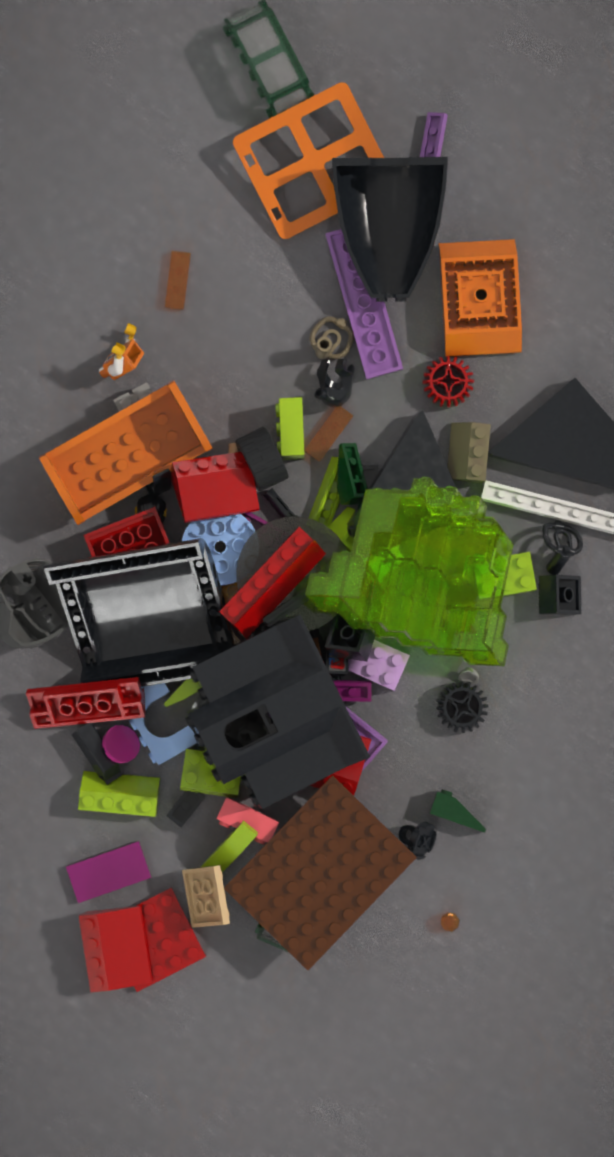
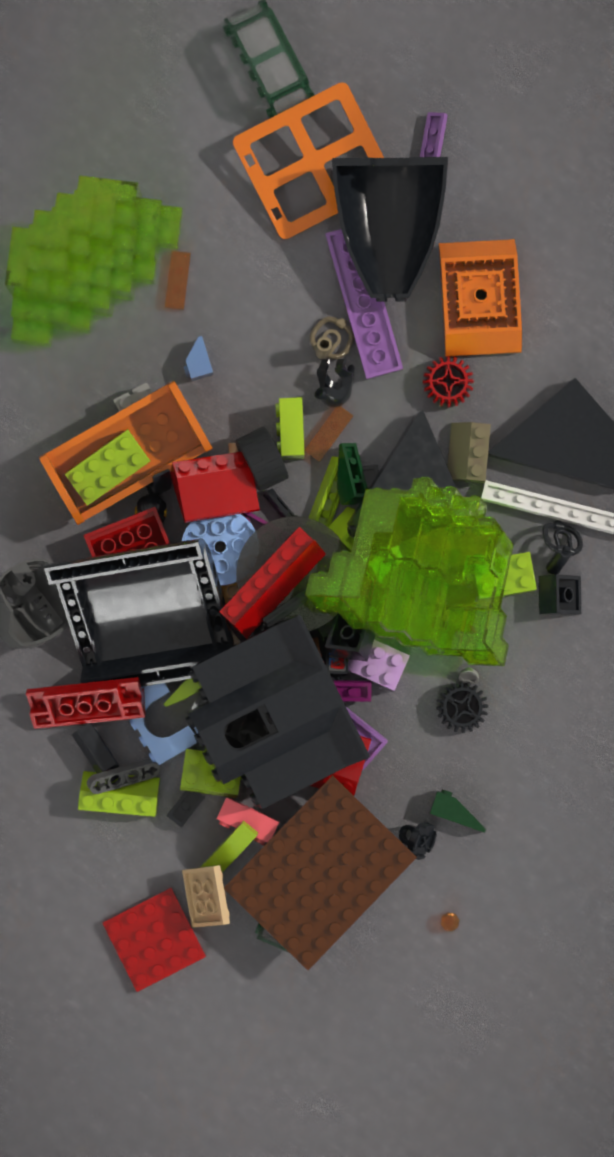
(85, 257): none -> clear neon green panel
(107, 467): none -> lime brick
(108, 872): magenta tile -> none
(115, 948): red slope -> none
(121, 744): dark pink tile -> none
(123, 357): torso -> none
(123, 780): none -> dark grey beam
(198, 361): none -> medium blue slope

